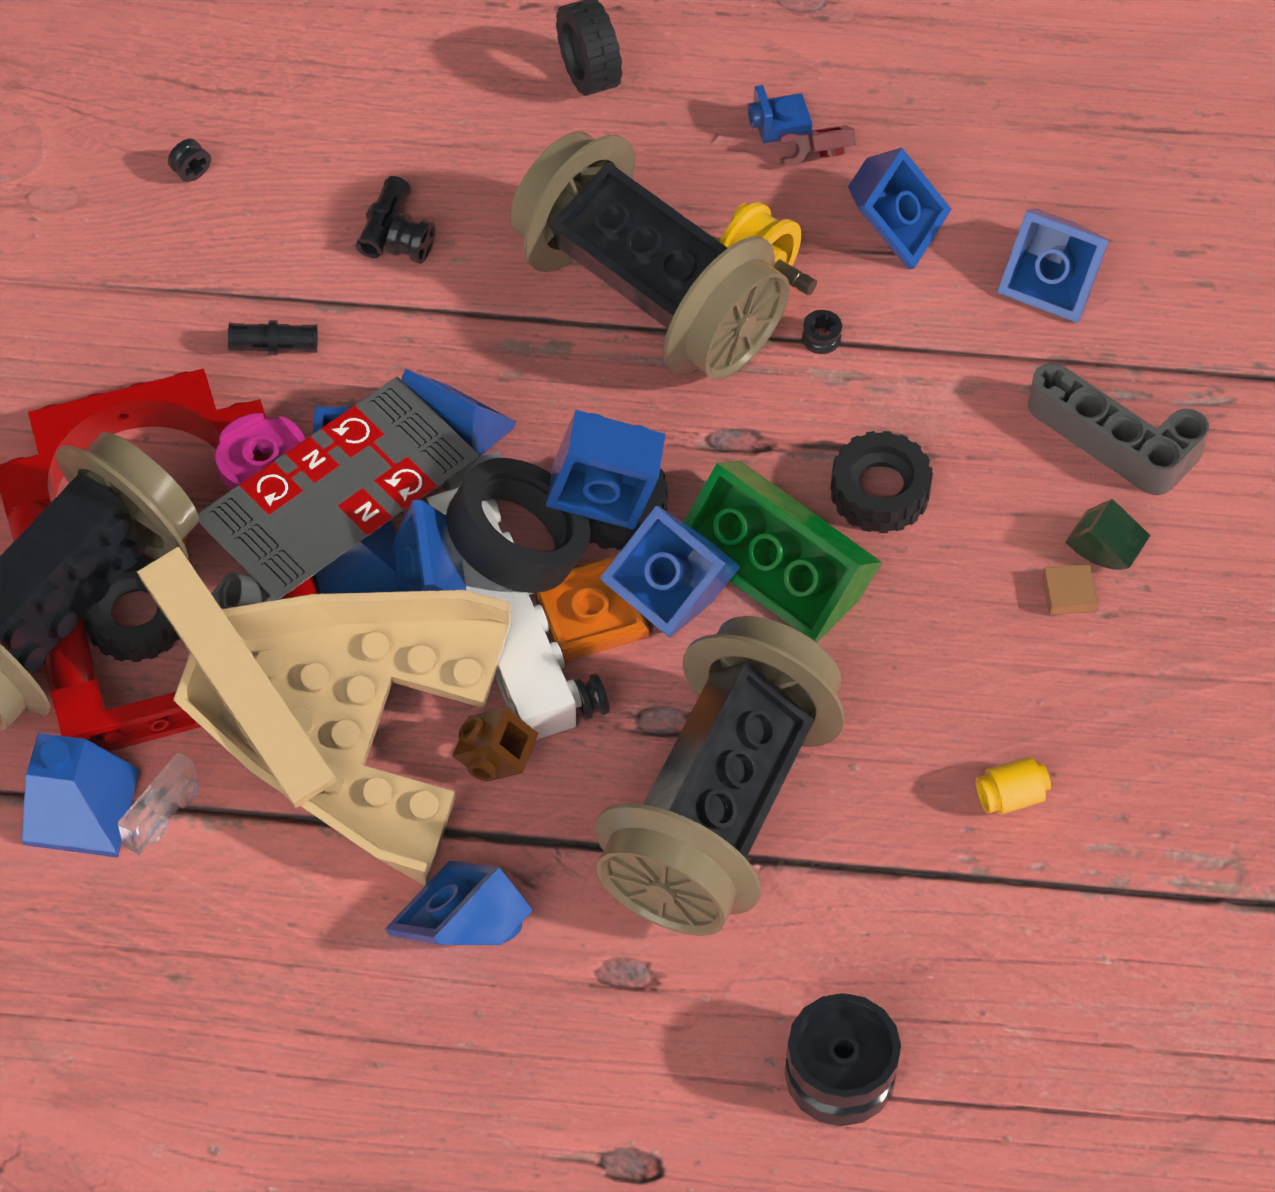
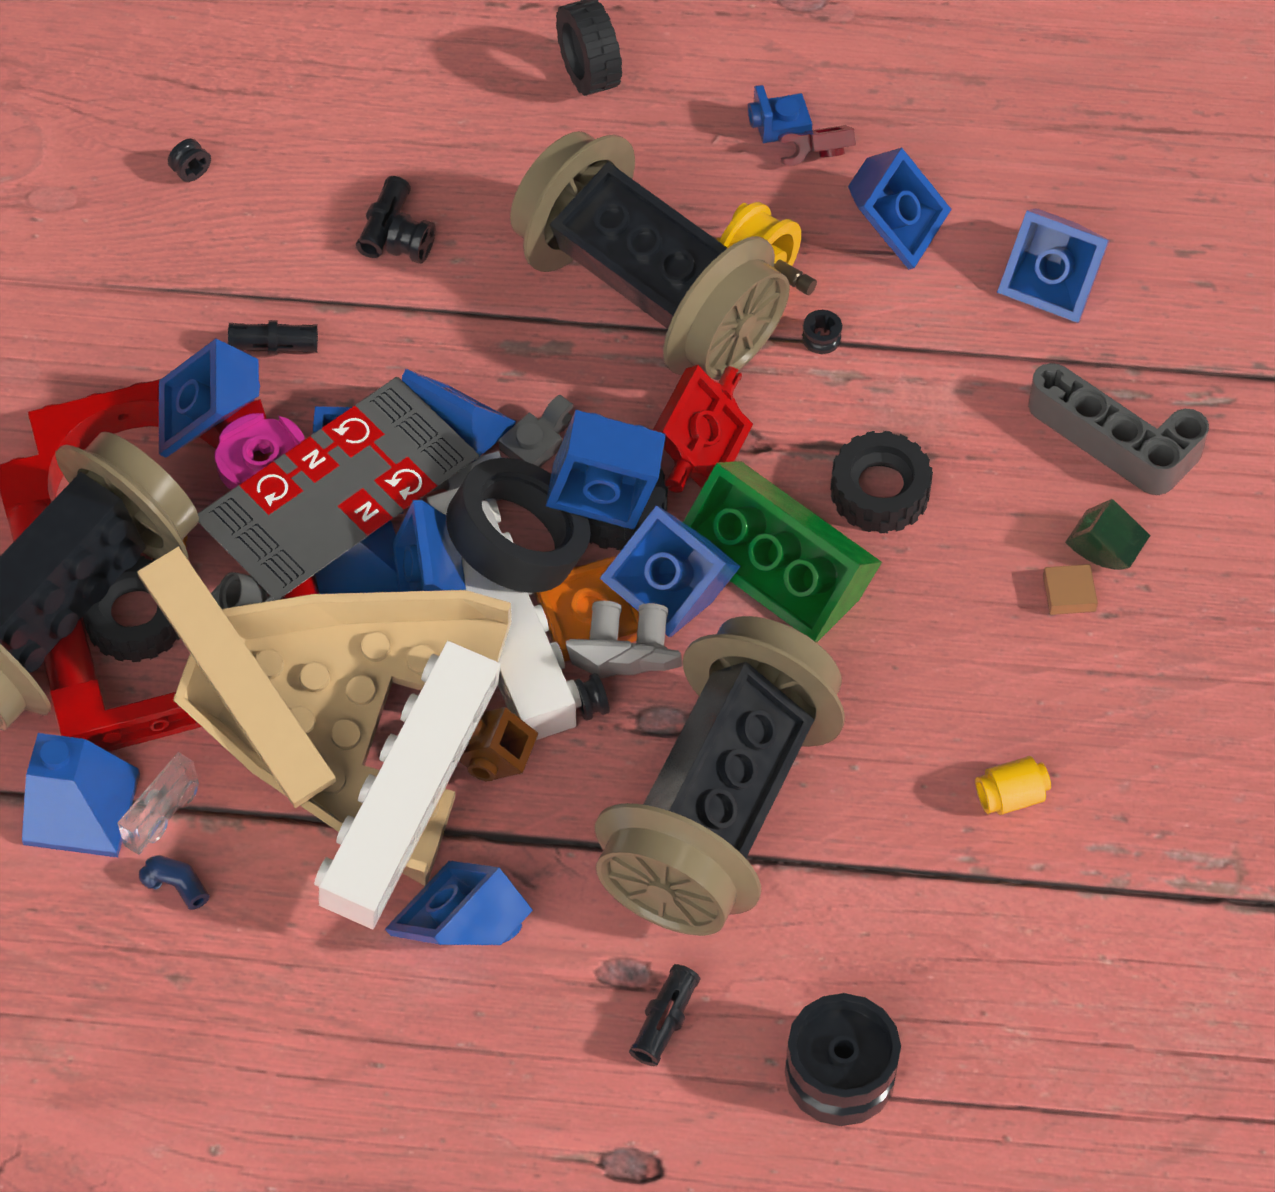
(176, 873): none -> dark blue arm
(204, 393): none -> blue slope
(408, 784): none -> white brick
(535, 438): none -> dark grey plate
(610, 657): none -> light grey connector
(651, 1041): none -> black pin
(702, 425): none -> red plate

